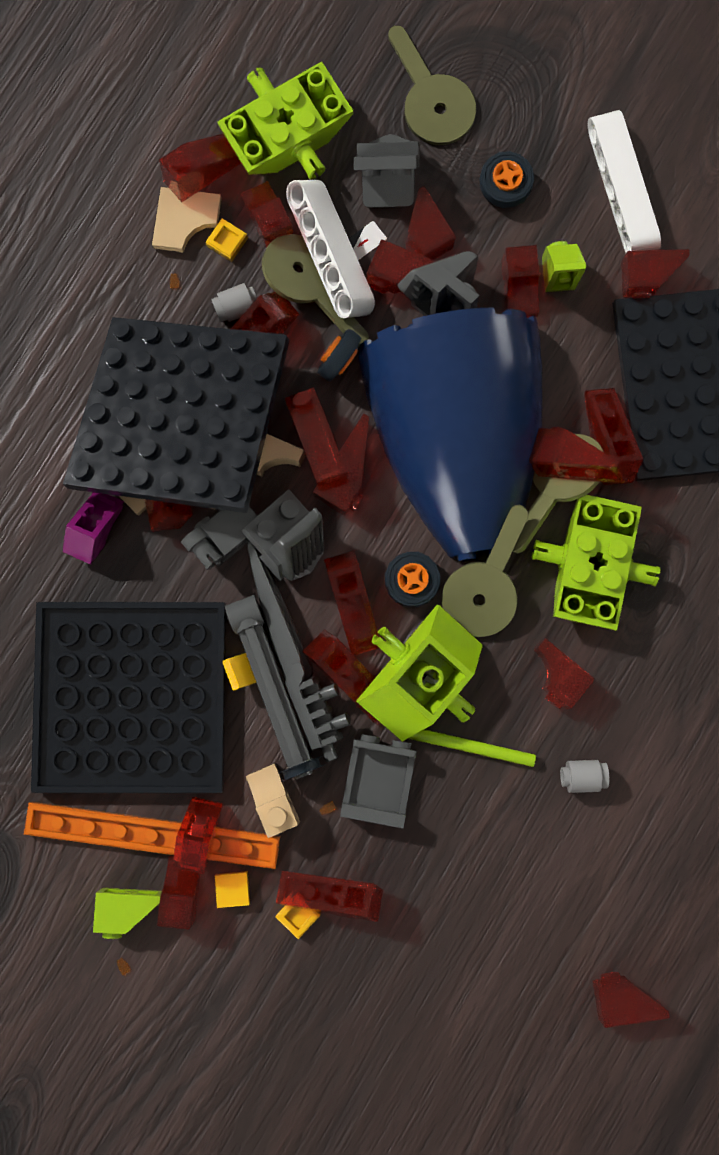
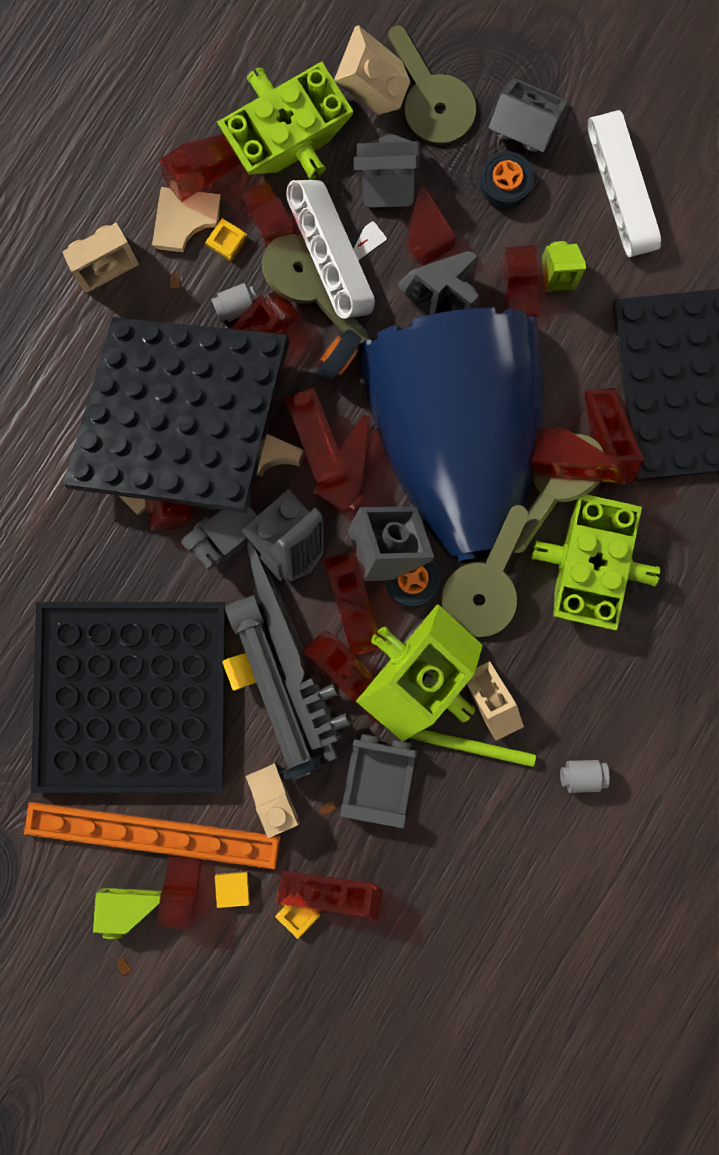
(90, 526): magenta arch -> none
(100, 257): none -> tan slope
(197, 835): clear red arch -> none
(372, 73): none -> tan slope
(389, 542): none -> dark grey slope
(391, 266): clear red slope -> none
(494, 702): none -> tan arch
(527, 115): none -> dark grey slope
(564, 678): clear red arch -> none
(624, 1002): clear red slope -> none
(649, 270): clear red slope -> none

